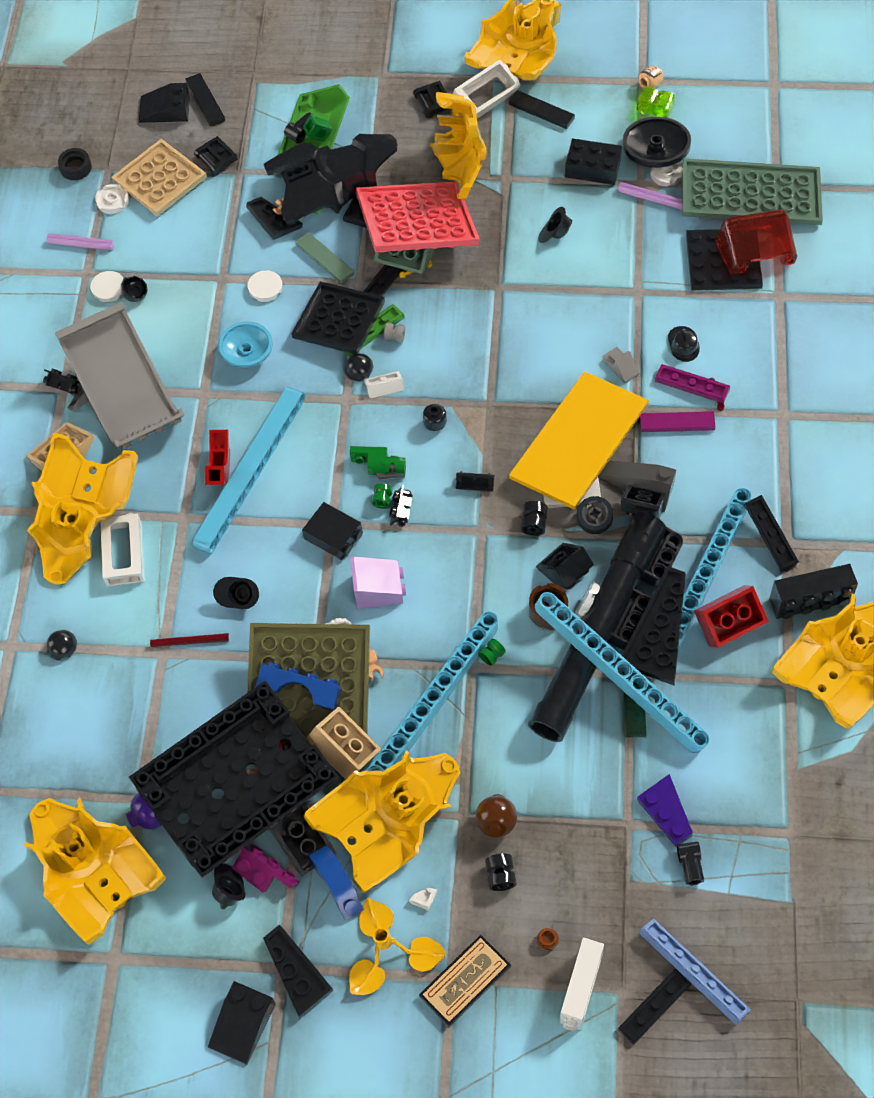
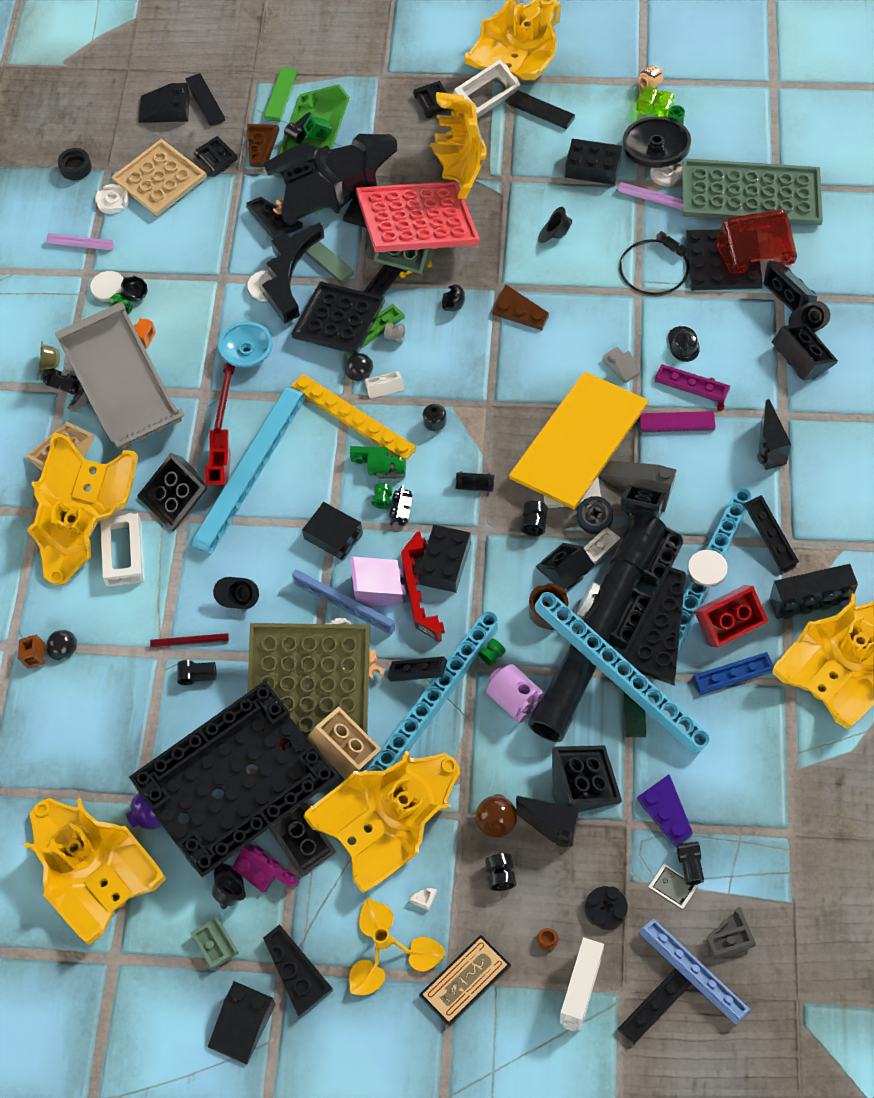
(31, 651): none -> dark orange brick
(48, 358): none -> olive piece
(117, 298): none -> green wheel
(145, 331): none -> orange brick
(173, 491): none -> black slope
(189, 672): none -> black piece
(214, 943): none -> sand green plate
(228, 372): none -> dark red bar
(261, 142): none -> reddish brown wing
(280, 94): none -> bright green tile
(281, 269): none -> black arch
(323, 692): blue arch -> none
(336, 881): blue arch -> none
(343, 602): none -> medium blue tile
(354, 417): none -> yellow plate
(417, 669): none -> black plate
(427, 625): none -> red slope
(444, 558): none -> black brick
(454, 298): none -> black hair
(514, 692): none -> lavender cylinder
(519, 309): none -> reddish brown wing
(550, 819): none -> black slope
(583, 777): none -> black slope
(599, 917): none -> black plate
(602, 545): none -> white plate
(651, 293): none -> black piece
(671, 243): none -> black axle
(672, 886): none -> sticker
(677, 113): none -> green wheel
(707, 568): none -> white tile
(731, 936): none -> dark grey wing
(733, 673): none -> blue tile
(774, 442): none -> black slope
(787, 286): none -> black slope
(803, 351): none -> black slope
(814, 314): none -> black piece

